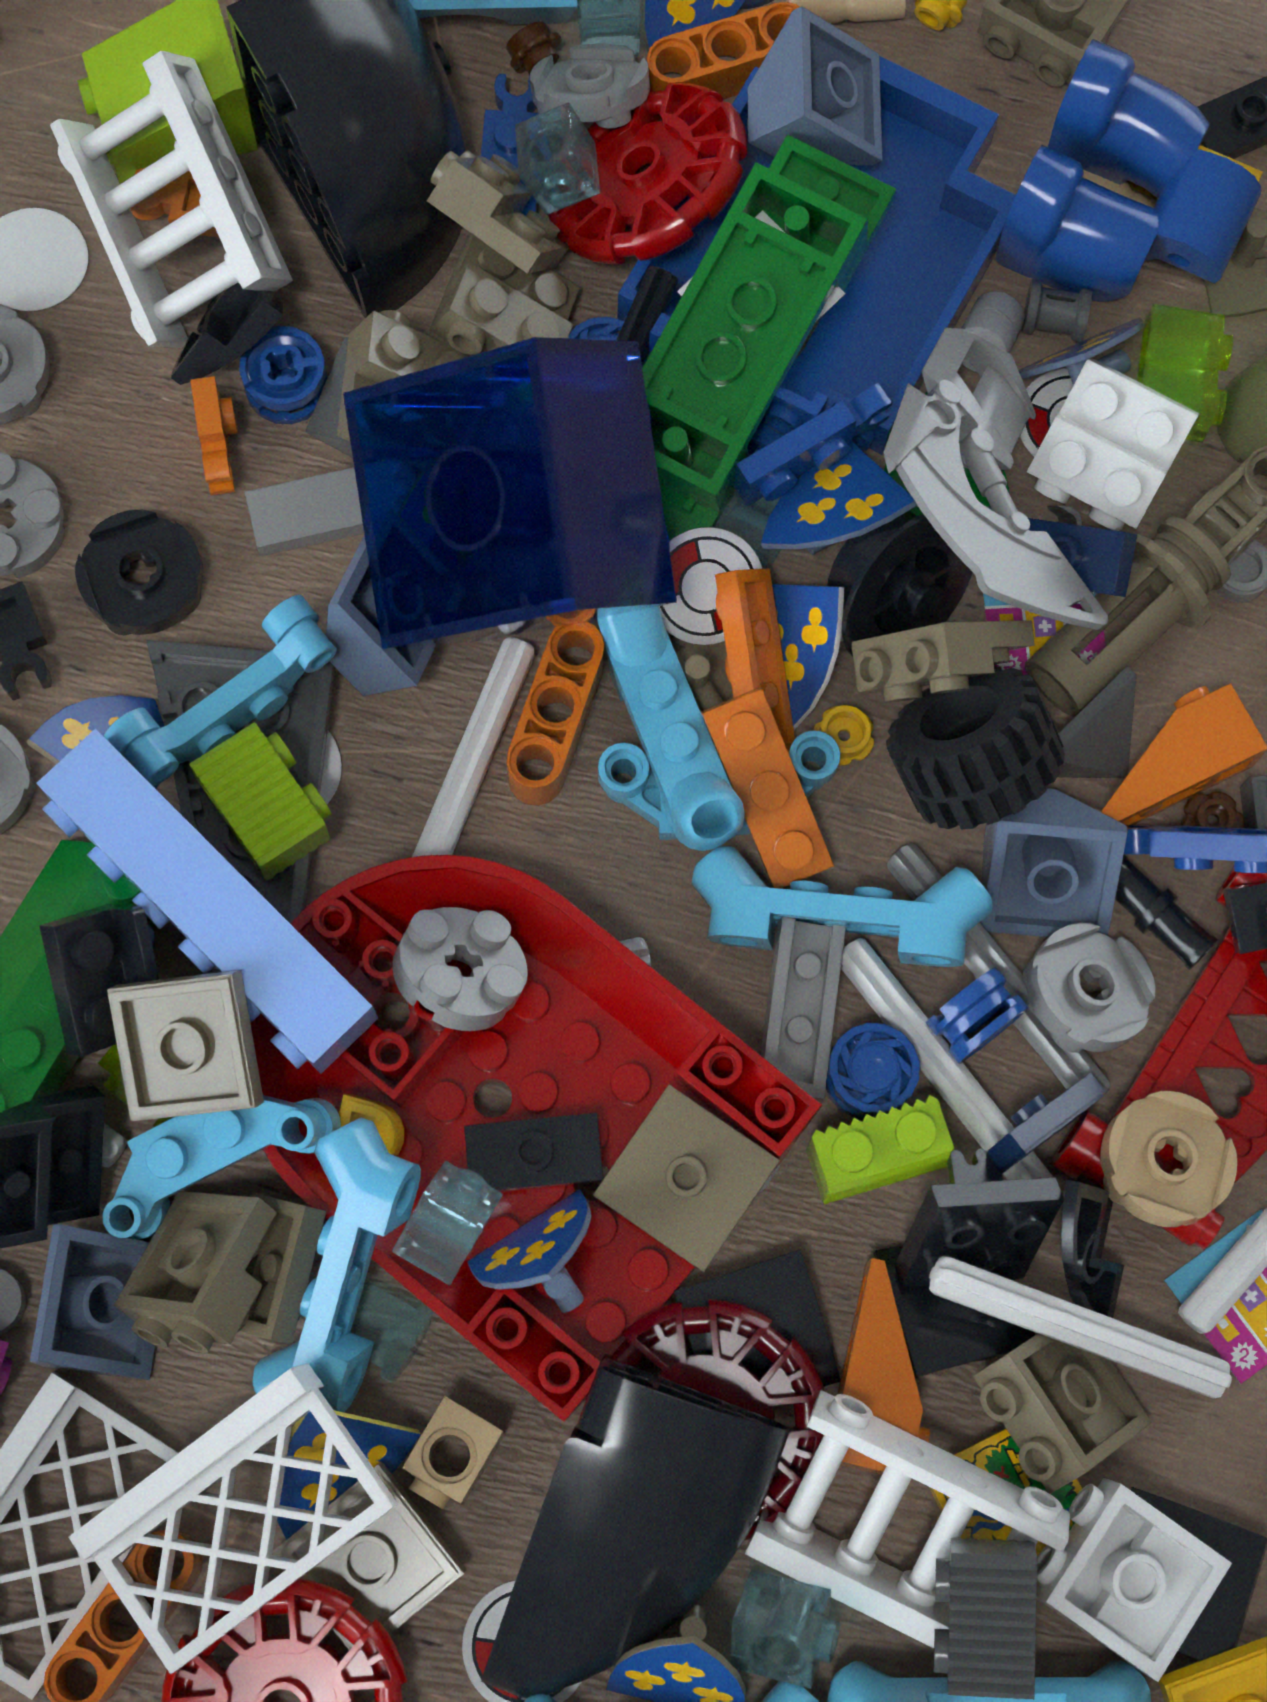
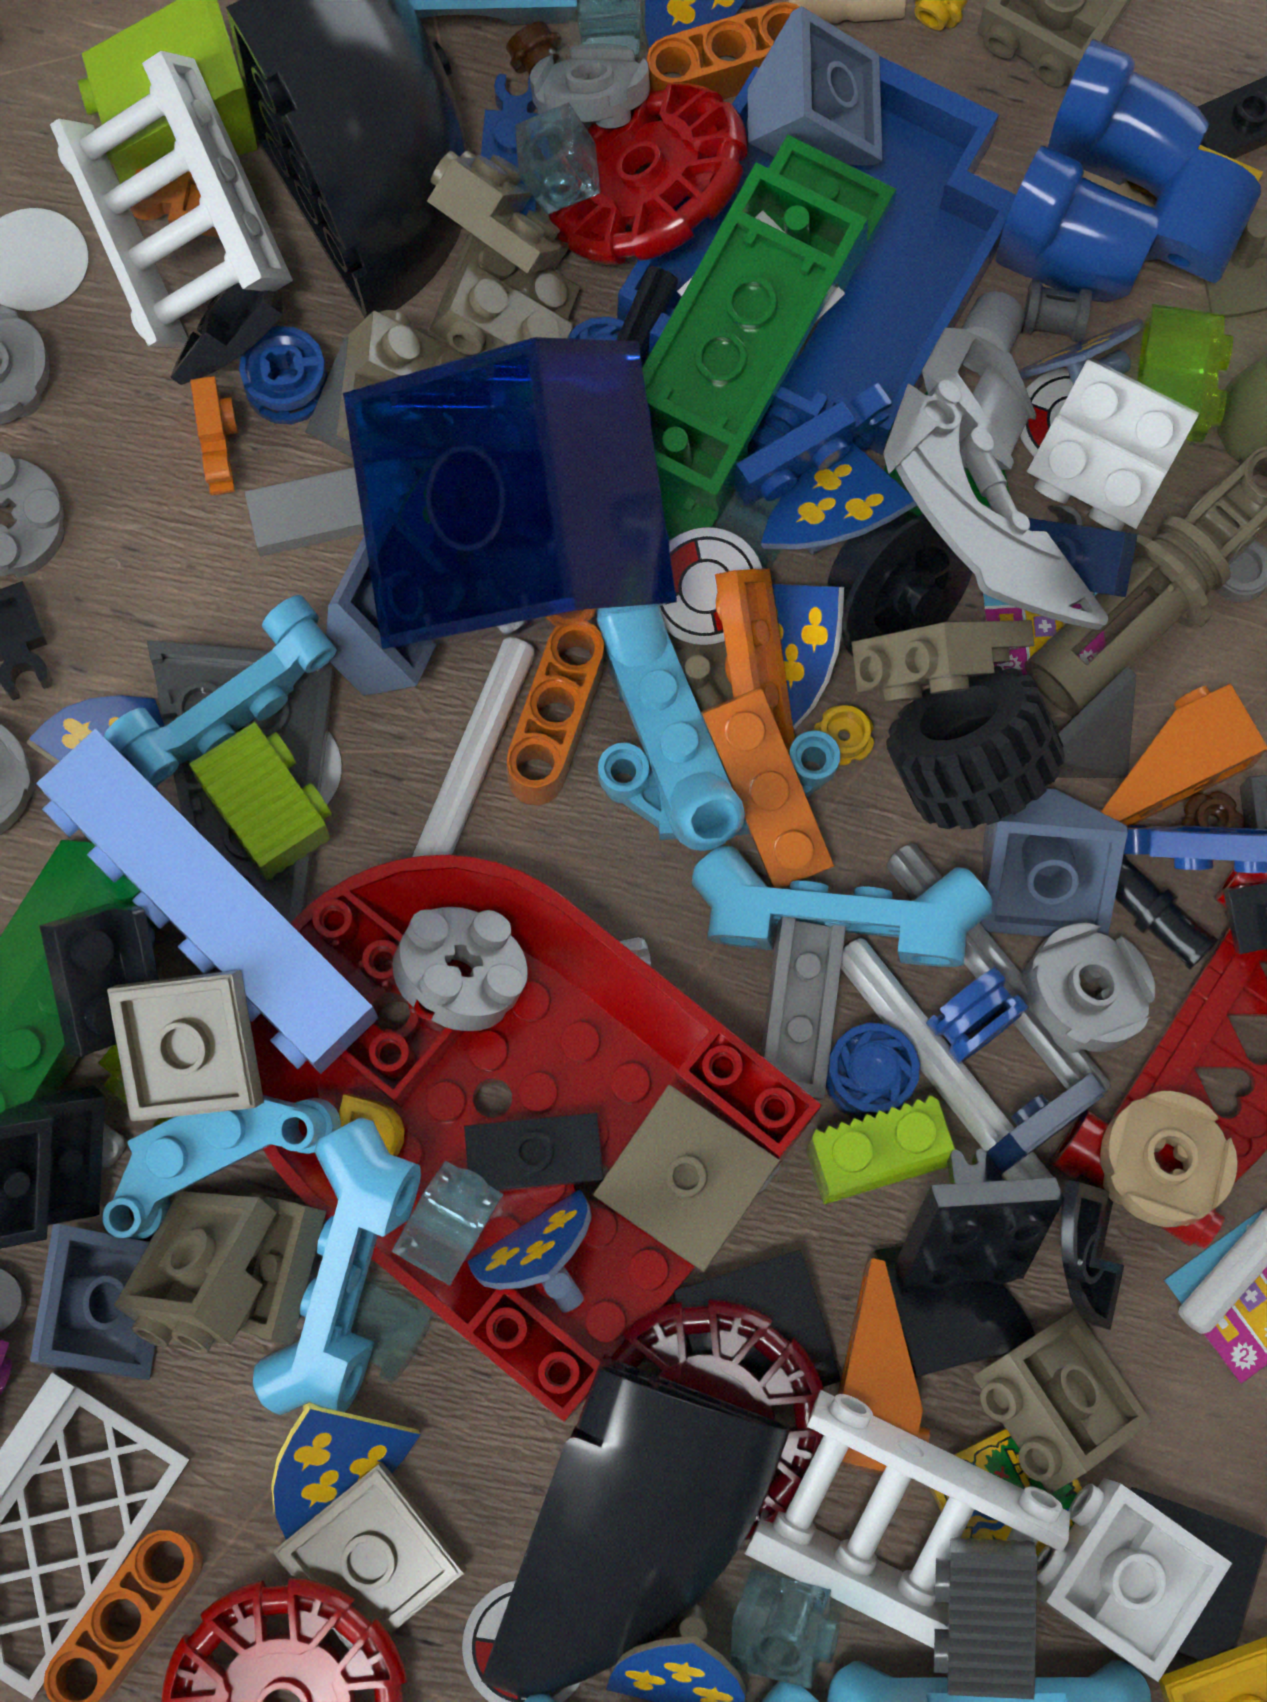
(144, 607): black plate -> none
(197, 1469): white fence -> none
(452, 1422): tan brick -> none
(1079, 1327): white axle -> none

